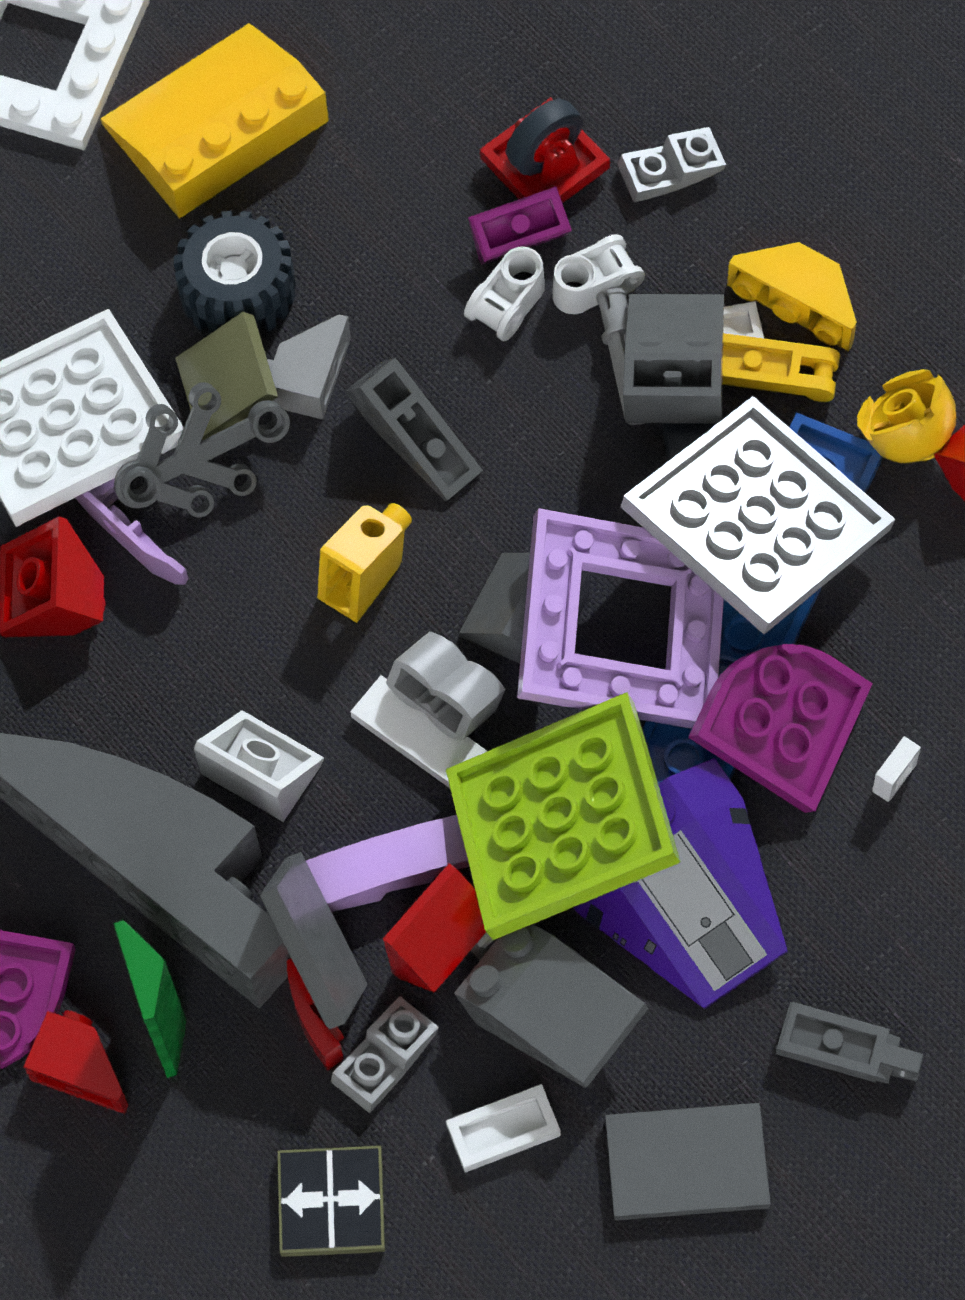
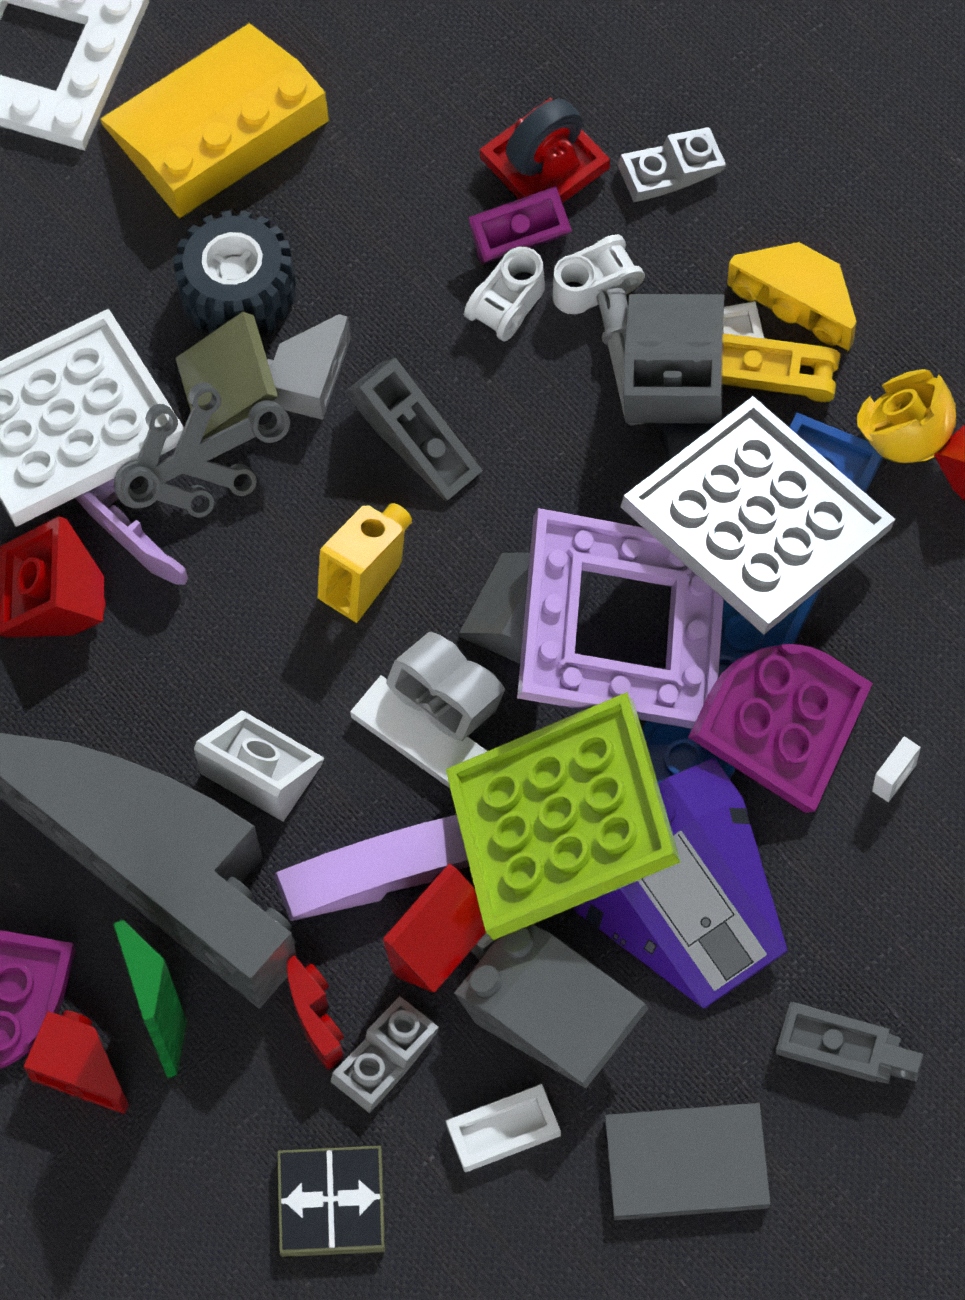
(314, 940): dark grey tile -> none

